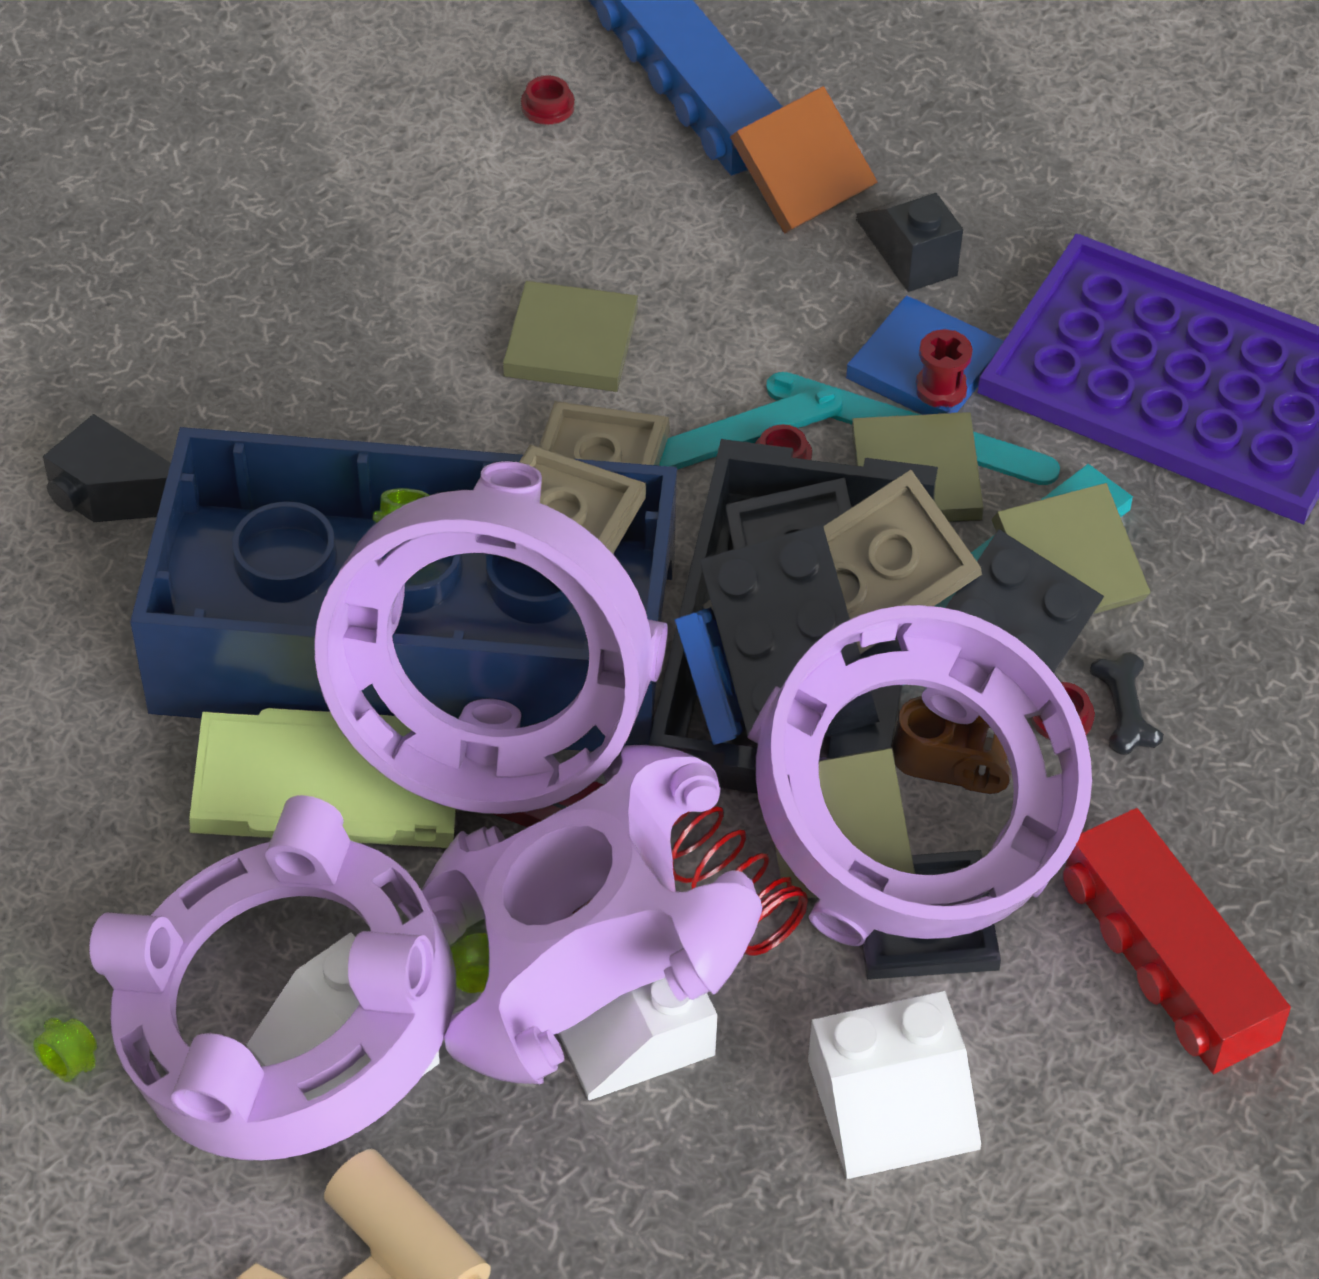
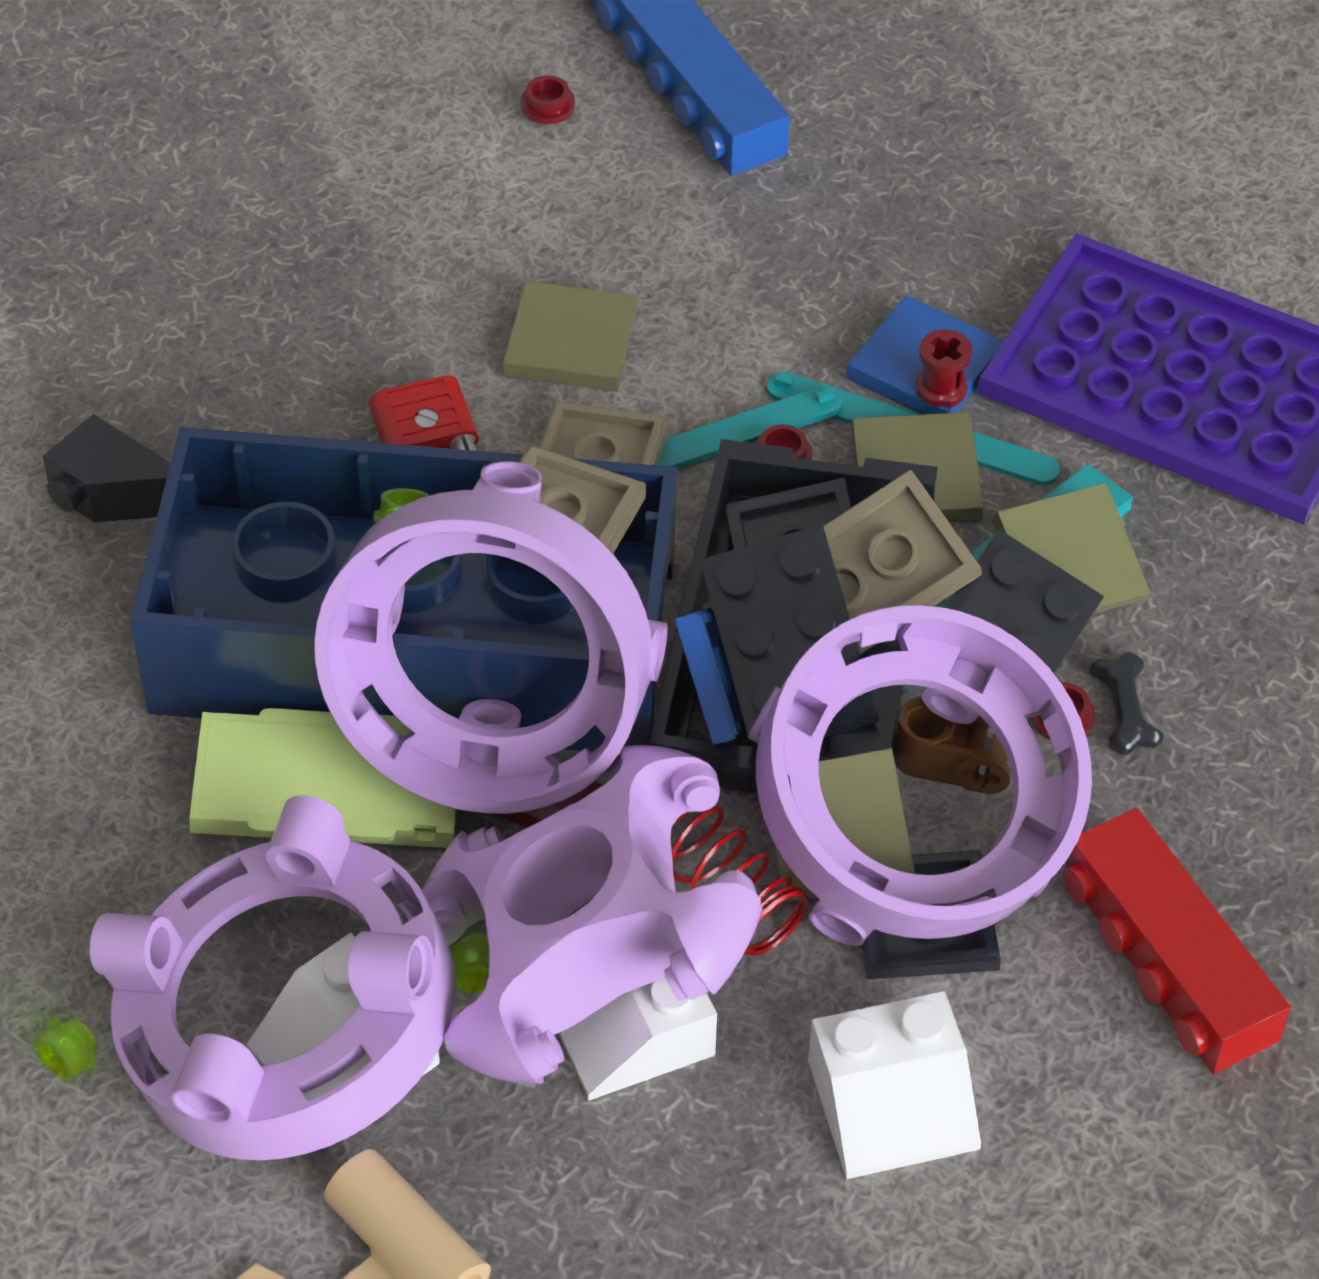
(425, 415): none -> red piece
(803, 159): dark orange tile -> none
(915, 239): black slope -> none

